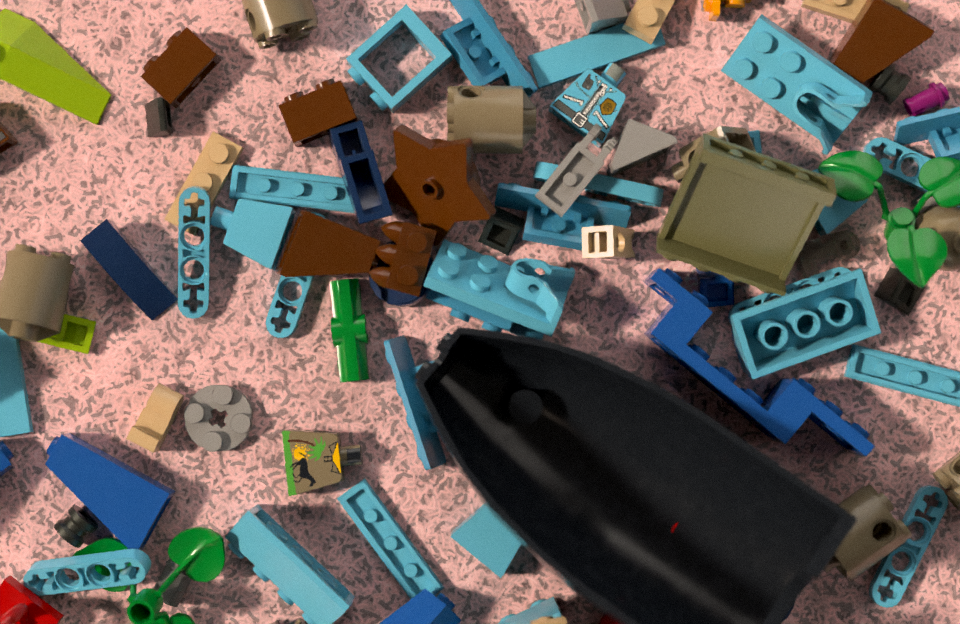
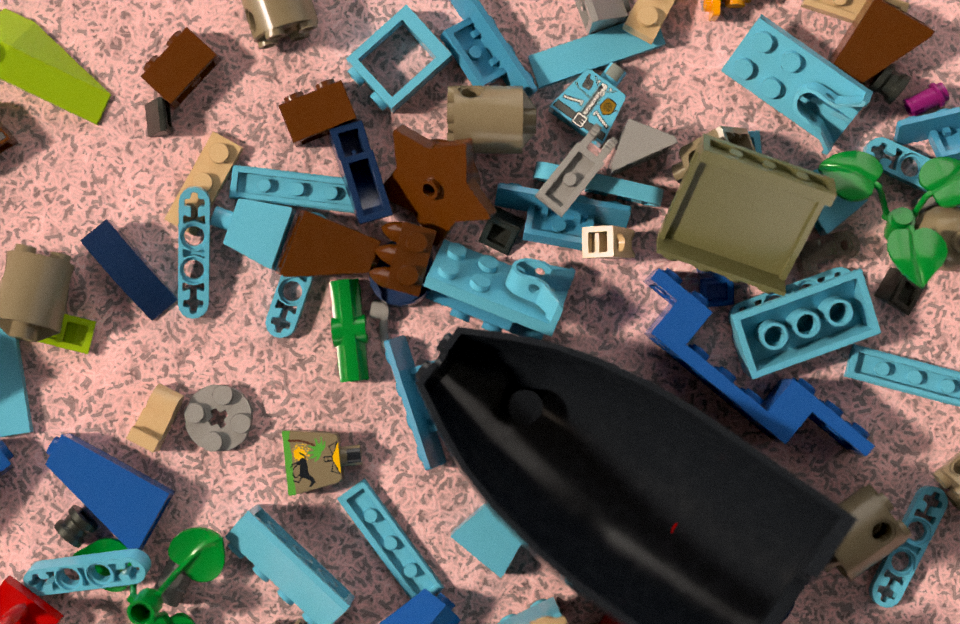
(381, 311): none -> light grey hand

